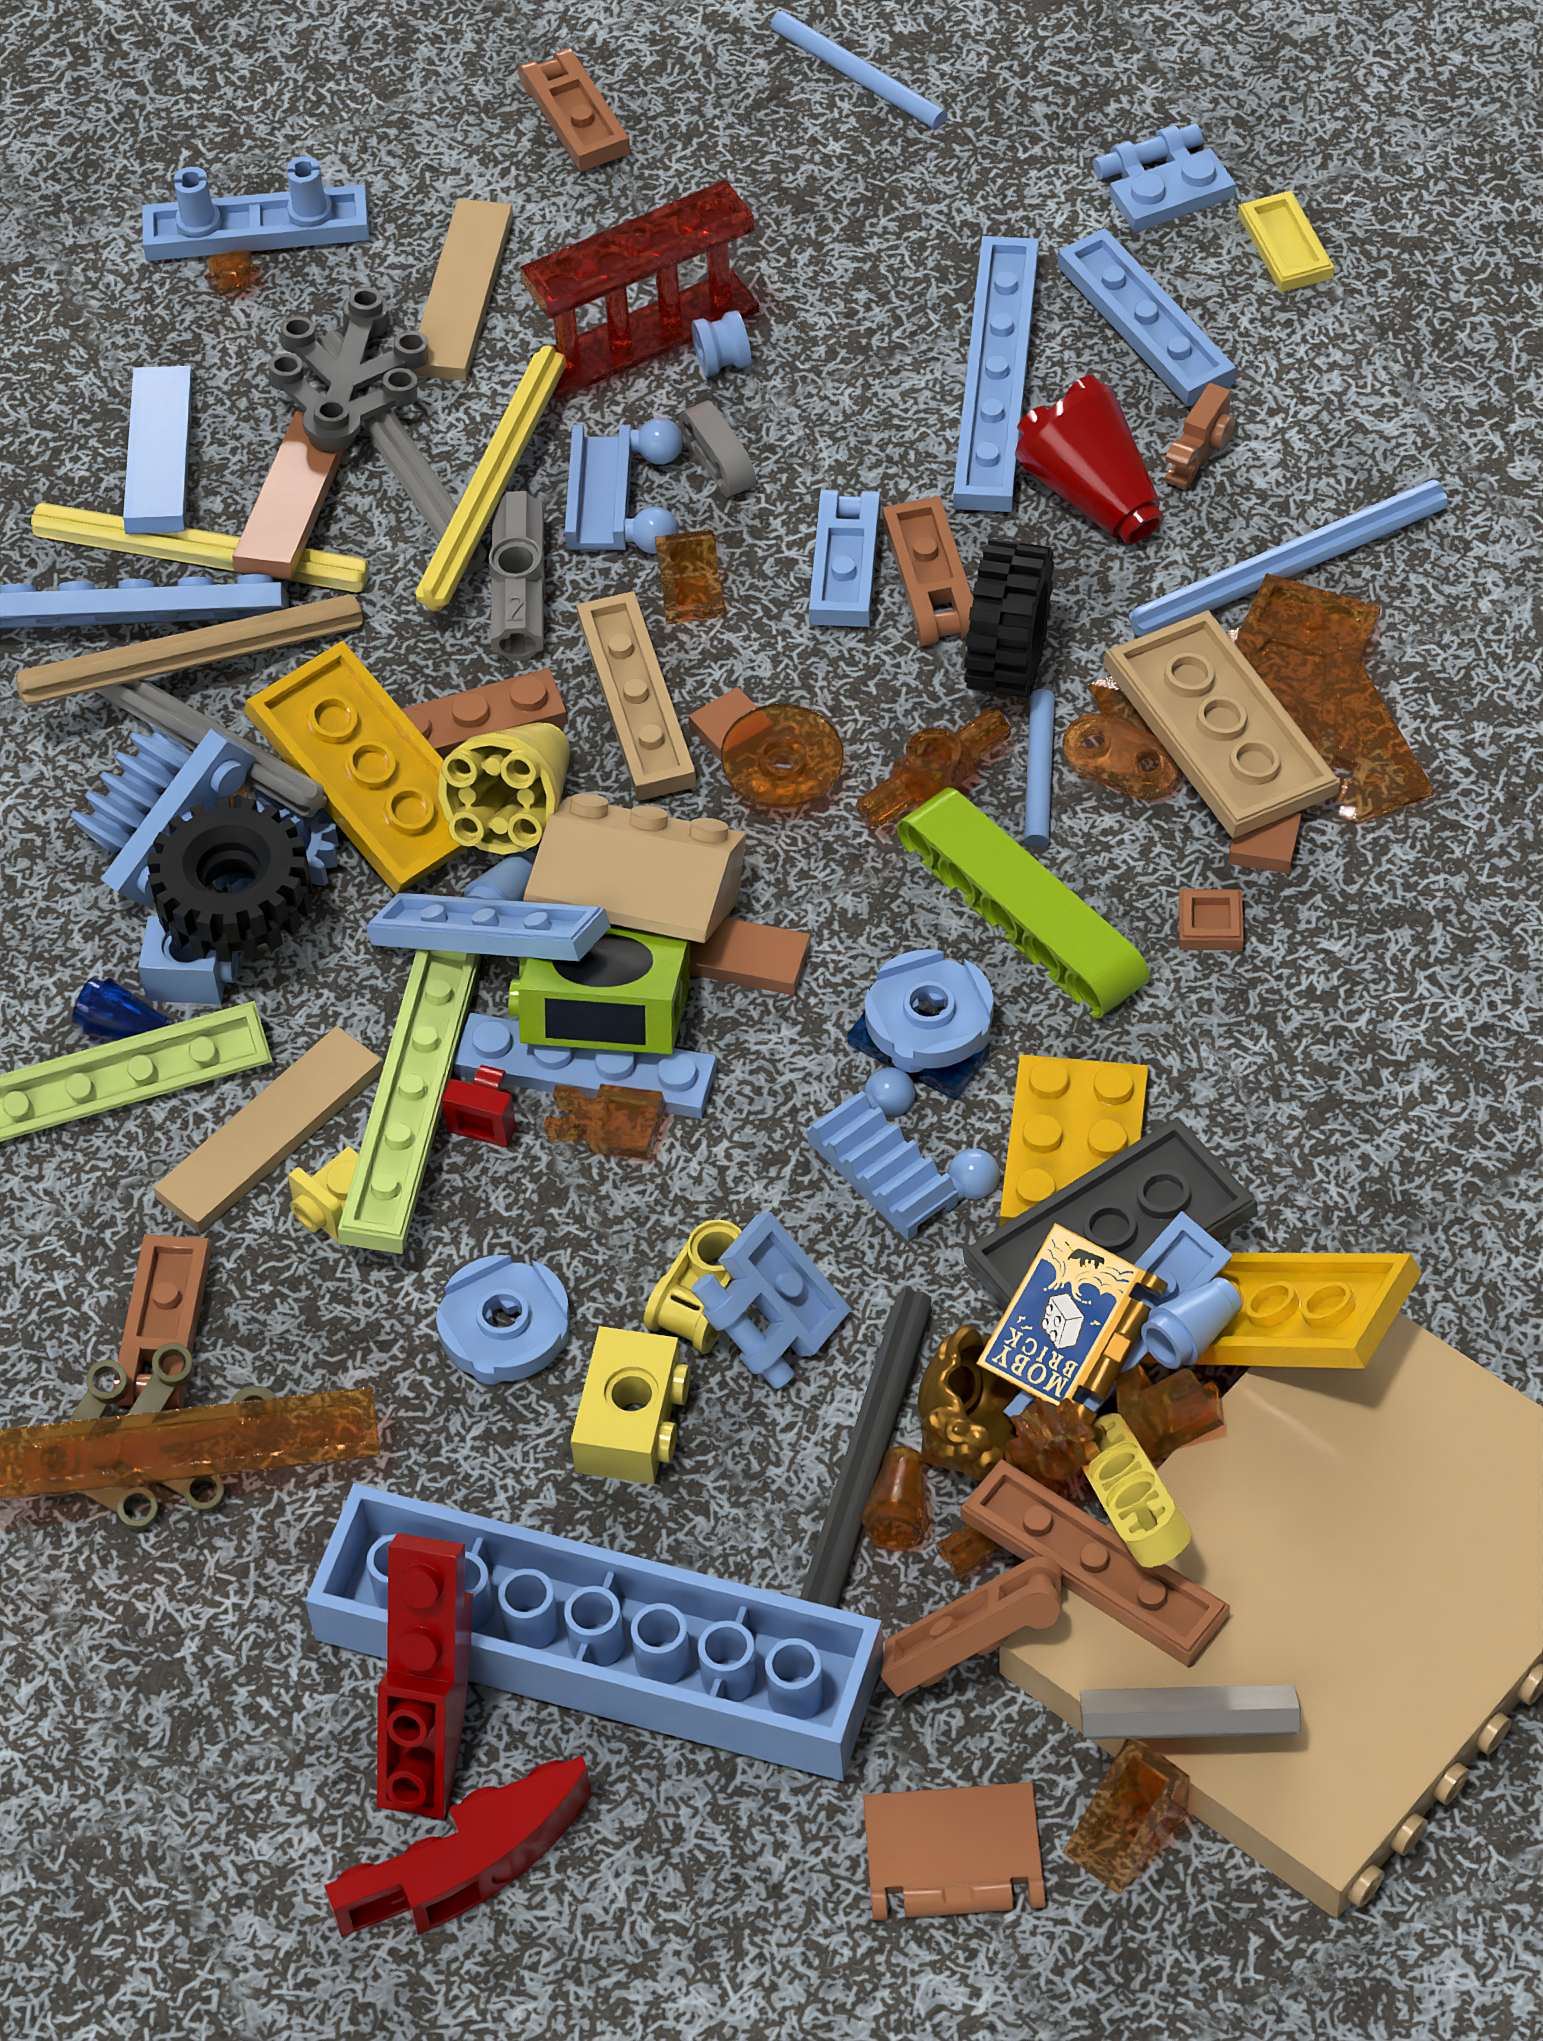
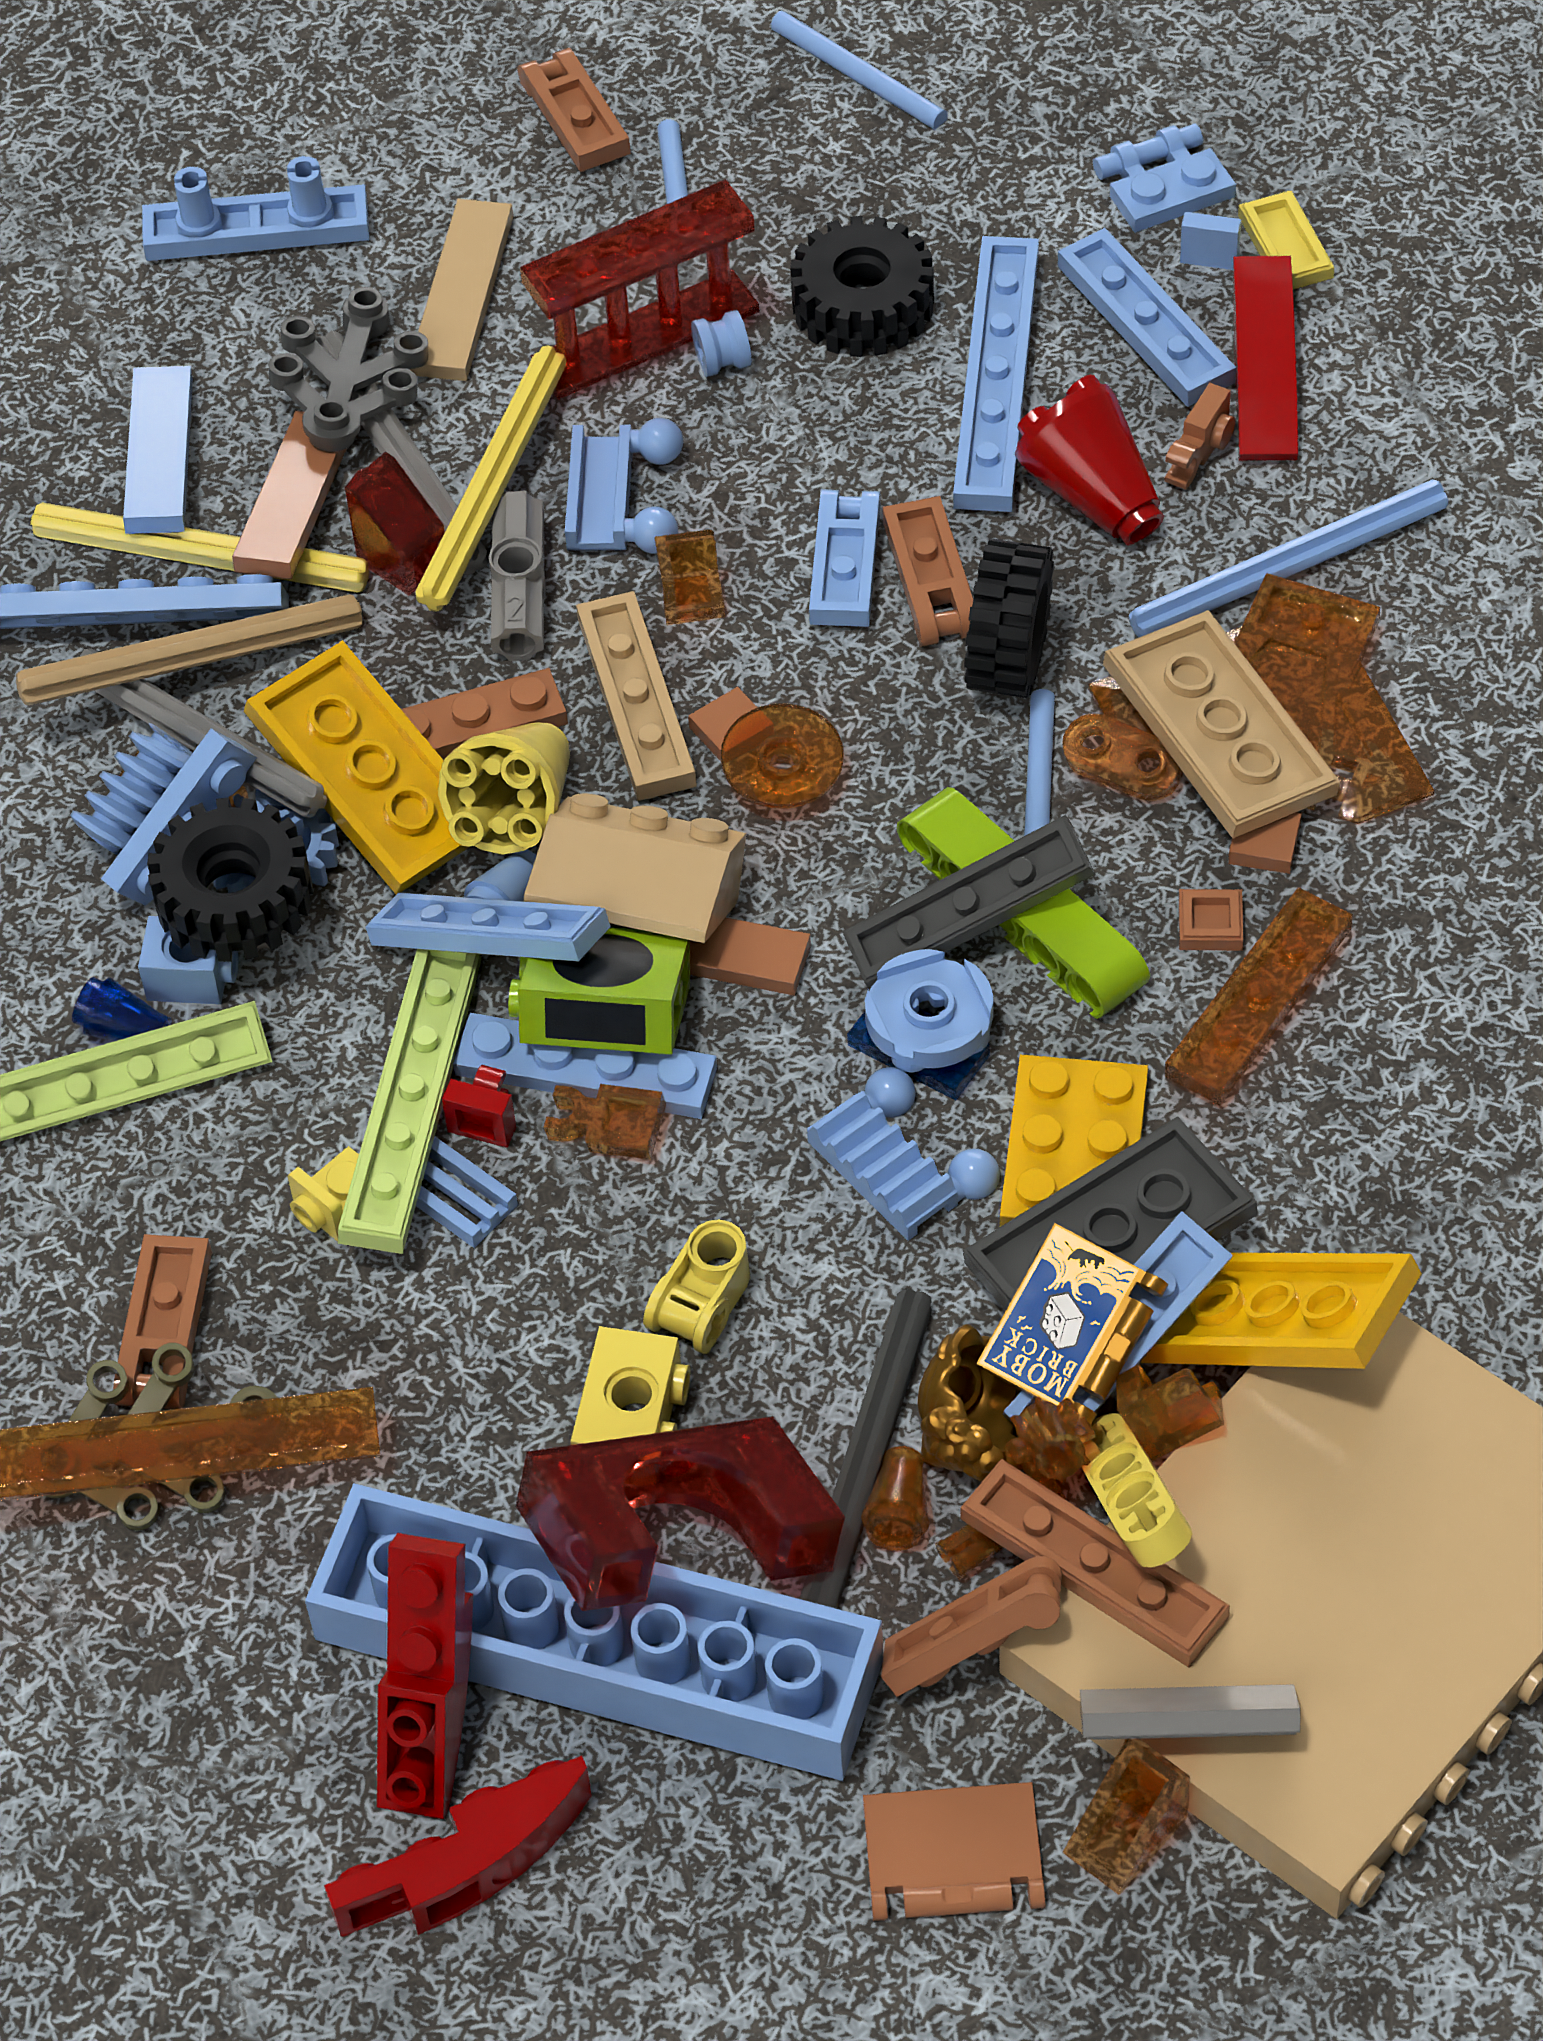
(231, 269): clear orange plate -> none
(268, 1129): tan tile -> none
(392, 523): none -> clear red slope
(475, 1177): none -> light blue tile
(511, 1351): light blue plate -> none
(672, 160): none -> light blue bar
(718, 448): light grey beam -> none
(743, 1472): none -> clear red arch
(787, 1290): light blue plate -> none
(866, 315): none -> black tyre
(931, 763): clear orange axle -> none
(973, 898): none -> dark grey tile
(1189, 1323): light blue cone -> none
(1209, 240): none -> light blue tile
(1258, 996): none -> clear orange plate
(1265, 358): none -> red slope

